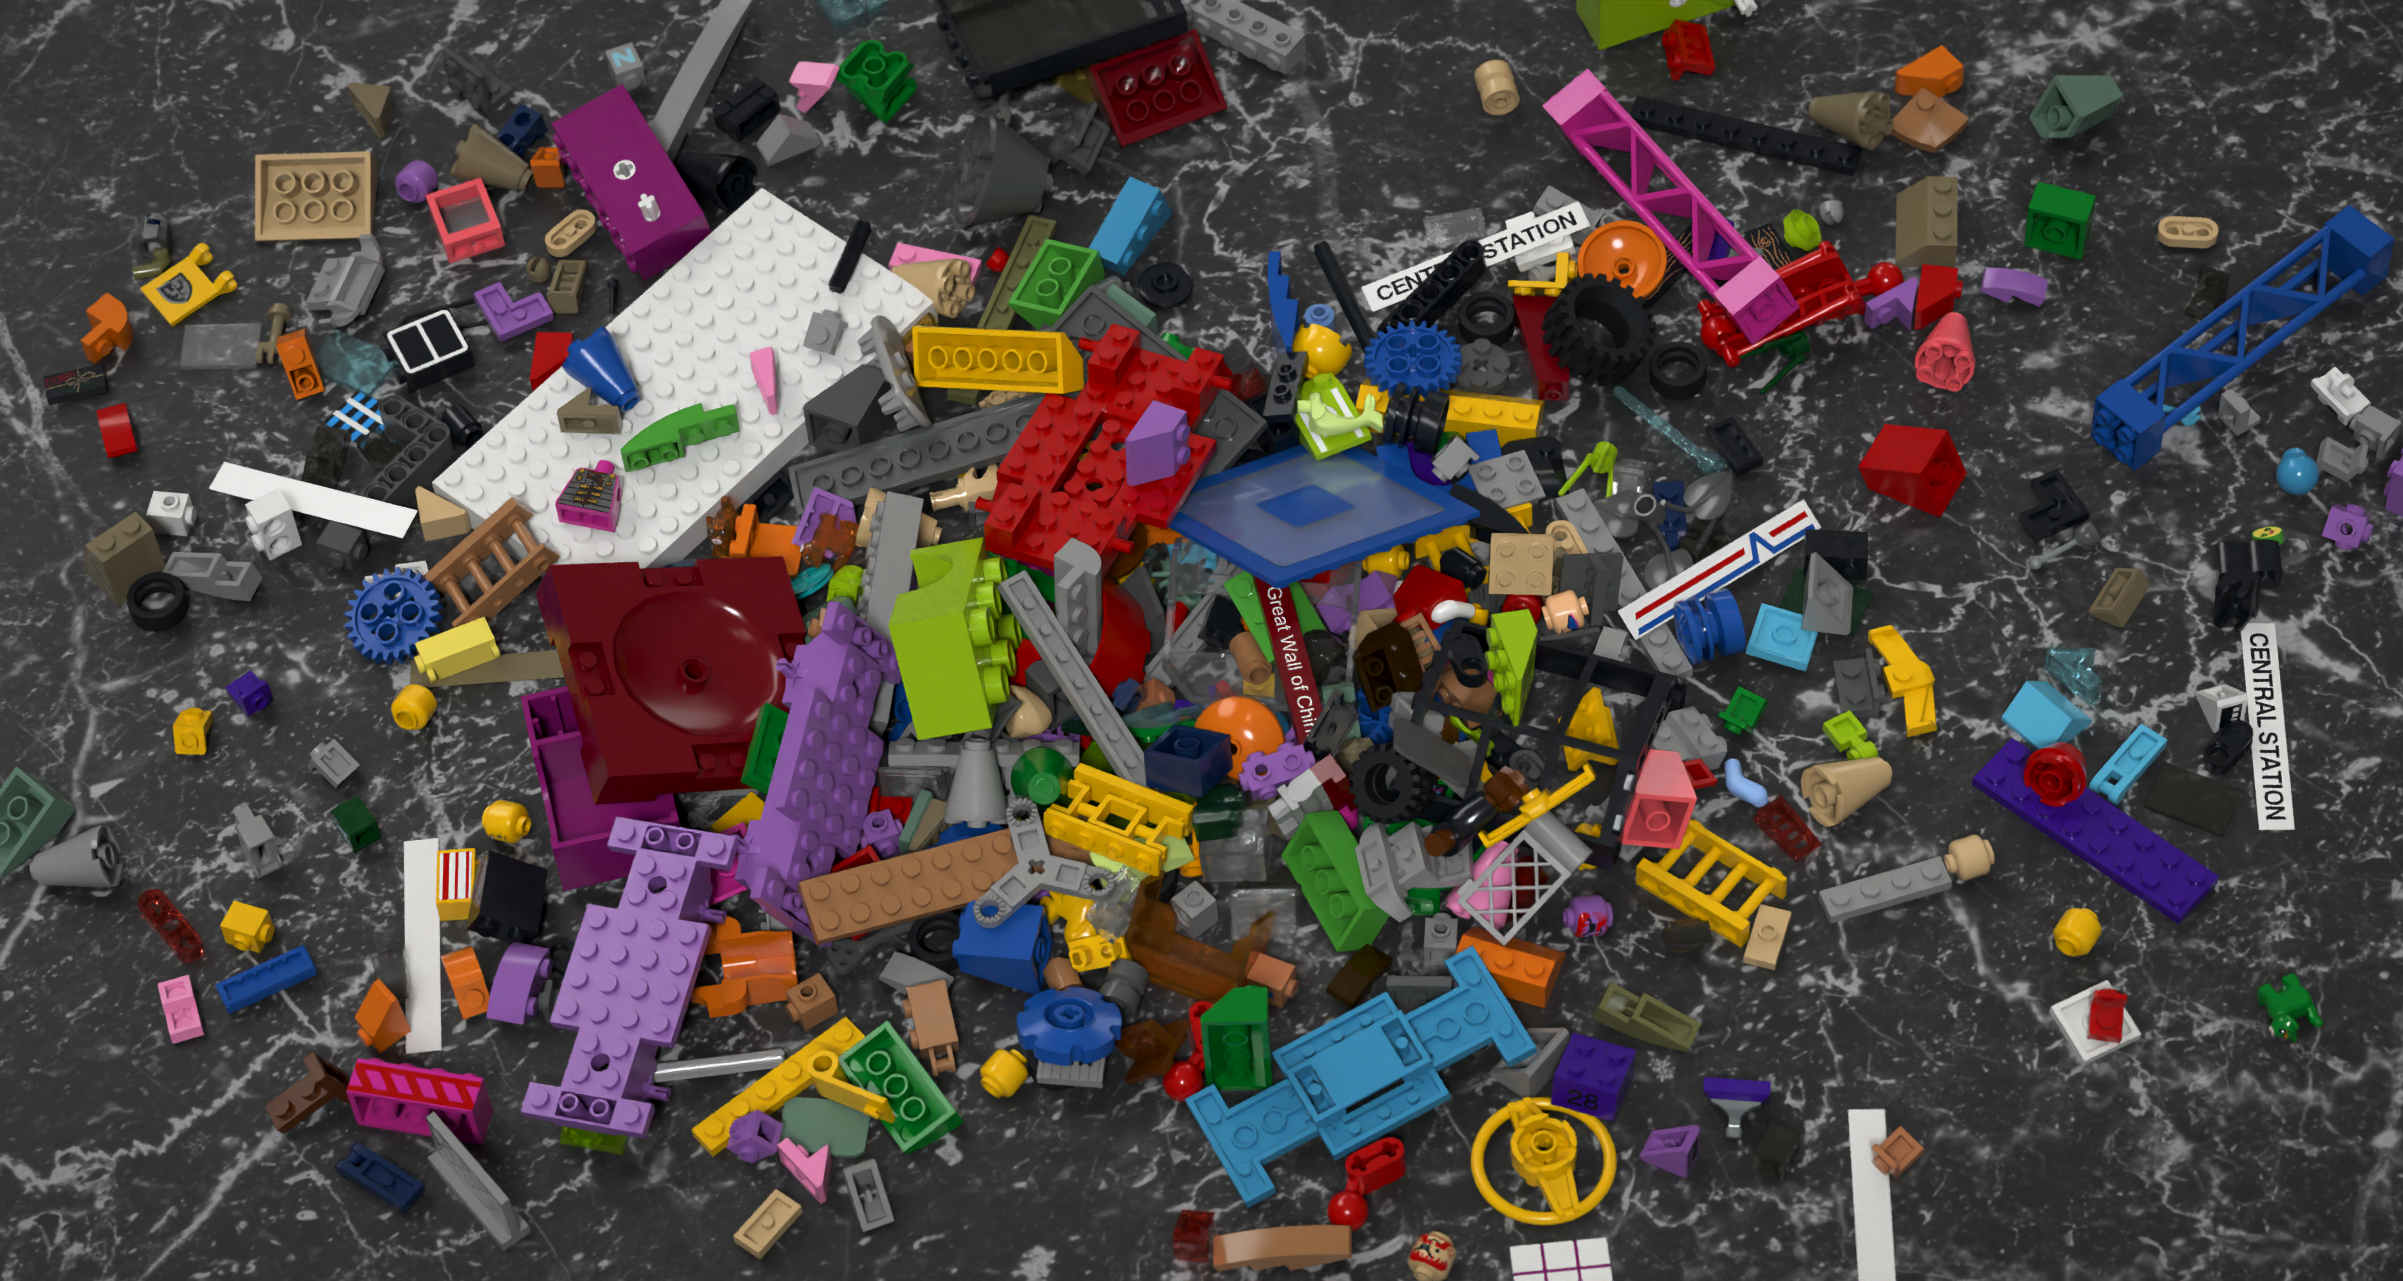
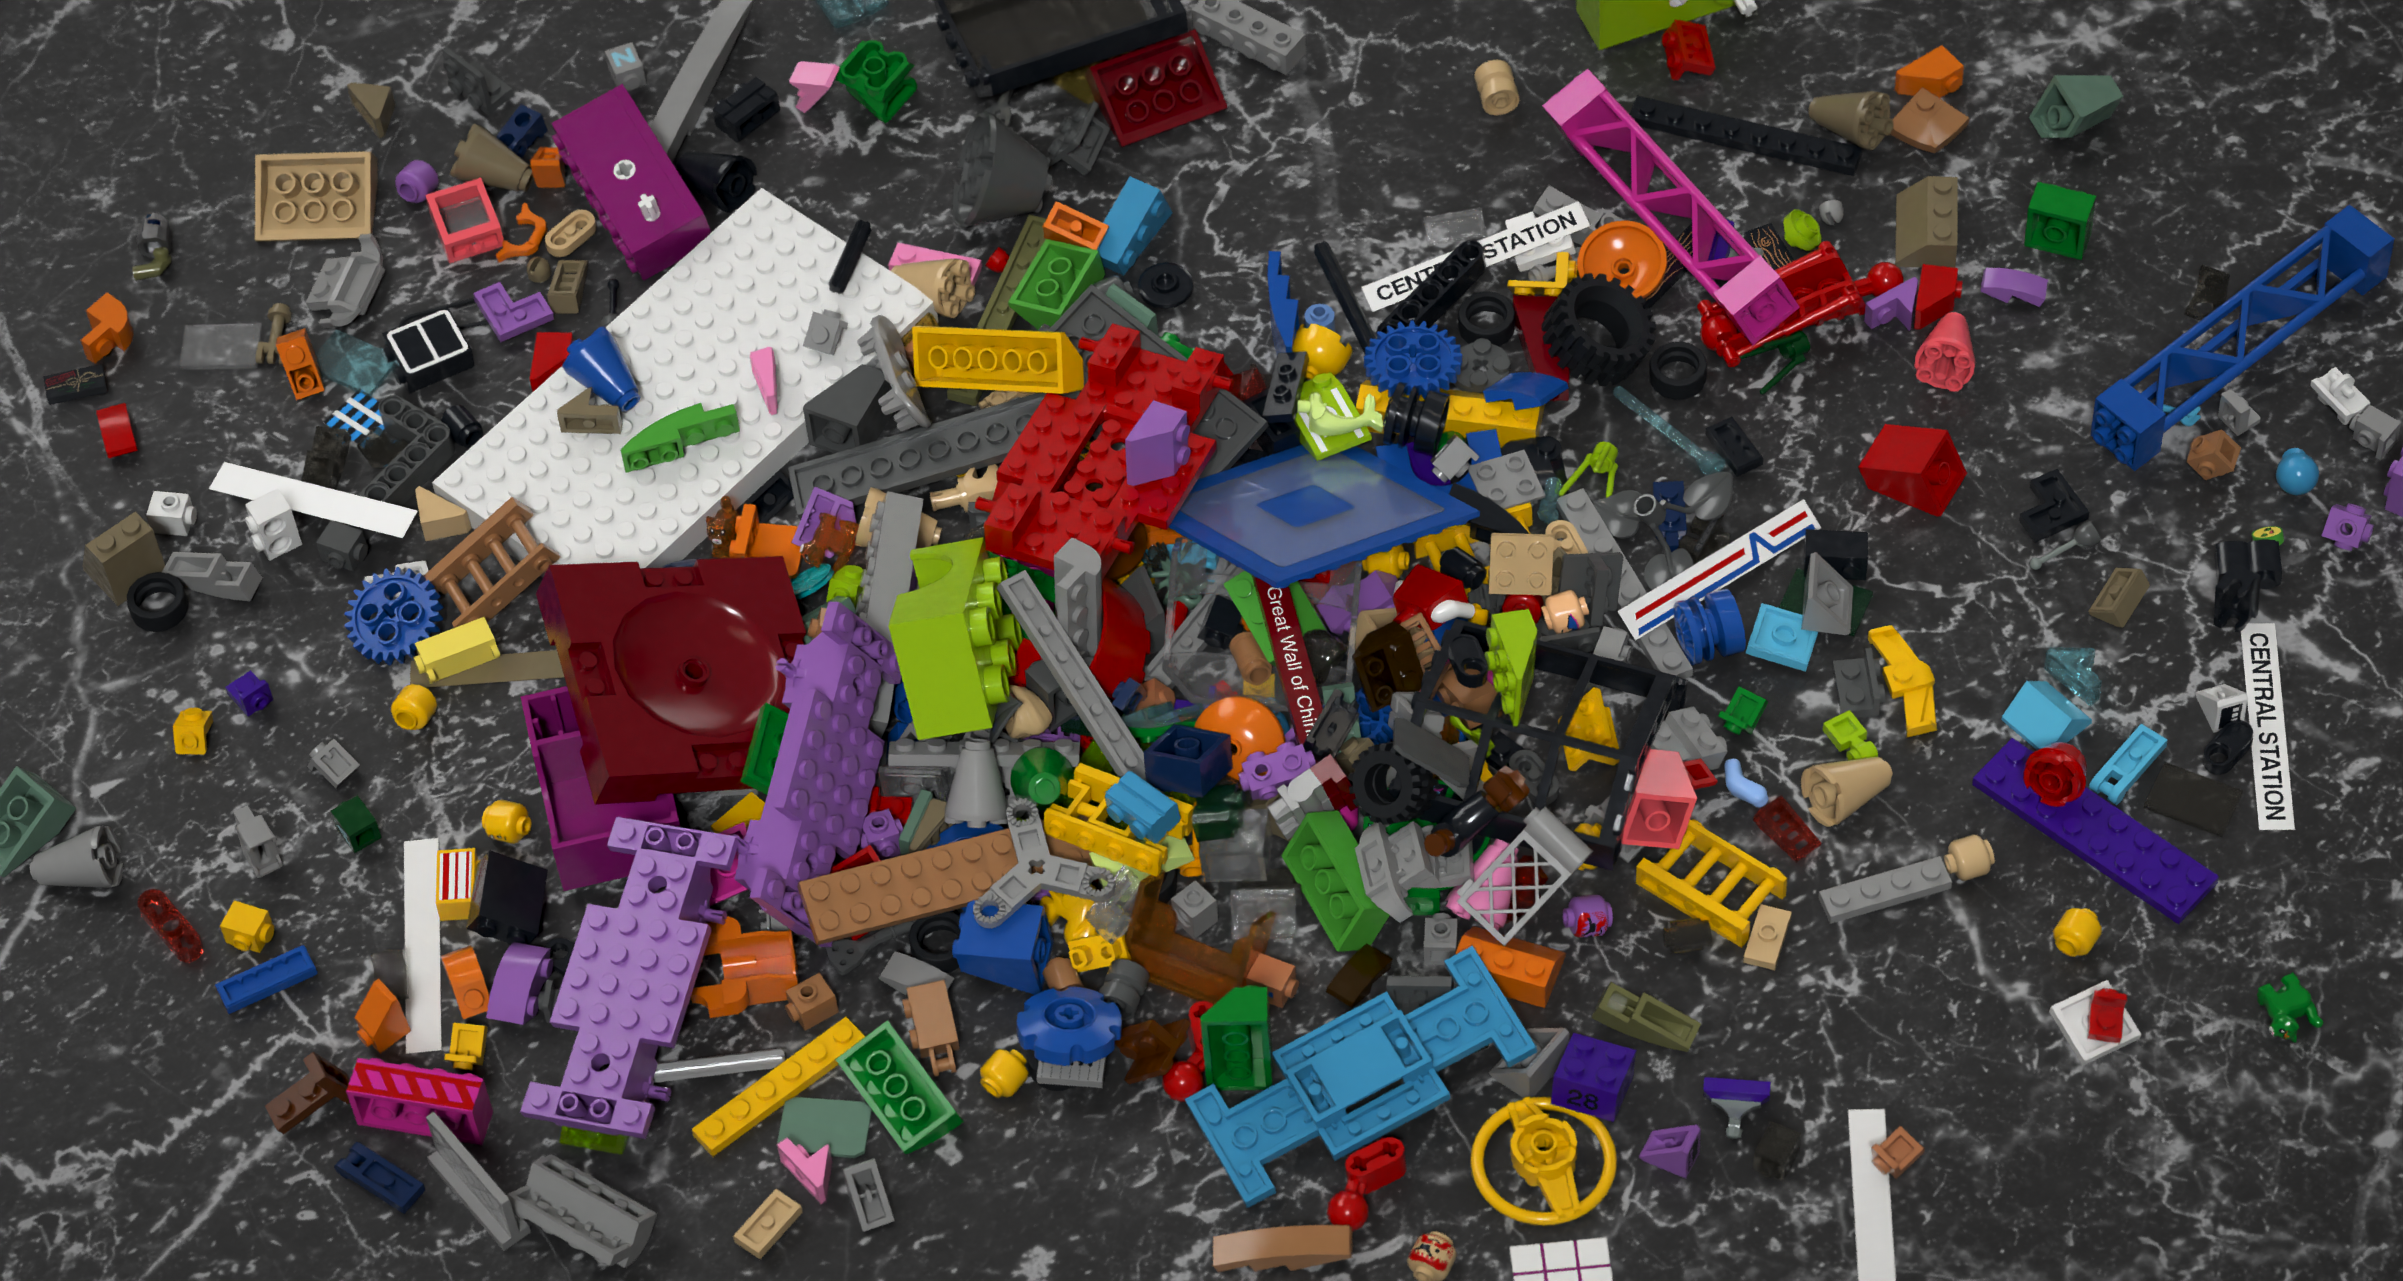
(180, 1009): bright pink slope -> none
(186, 287): yellow flag -> none
(467, 1045): none -> yellow bracket
(530, 247): none -> orange helmet
(583, 1212): none -> light grey brick
(591, 498): torso -> none
(754, 1136): medium lavender brick -> none
(786, 139): light grey slope -> none
(833, 1084): yellow door -> none
(1073, 227): none -> orange slope
(1141, 807): none -> dark azure brick
(1193, 1235): clear red slope -> none
(1526, 389): none -> blue slope
(1537, 804): yellow plate -> none
(1547, 508): none -> clear light blue arm
(1631, 475): clear slope -> none
(2187, 232): tan plate -> none
(2213, 454): none -> medium nougat brick
(2341, 460): light grey bracket -> none

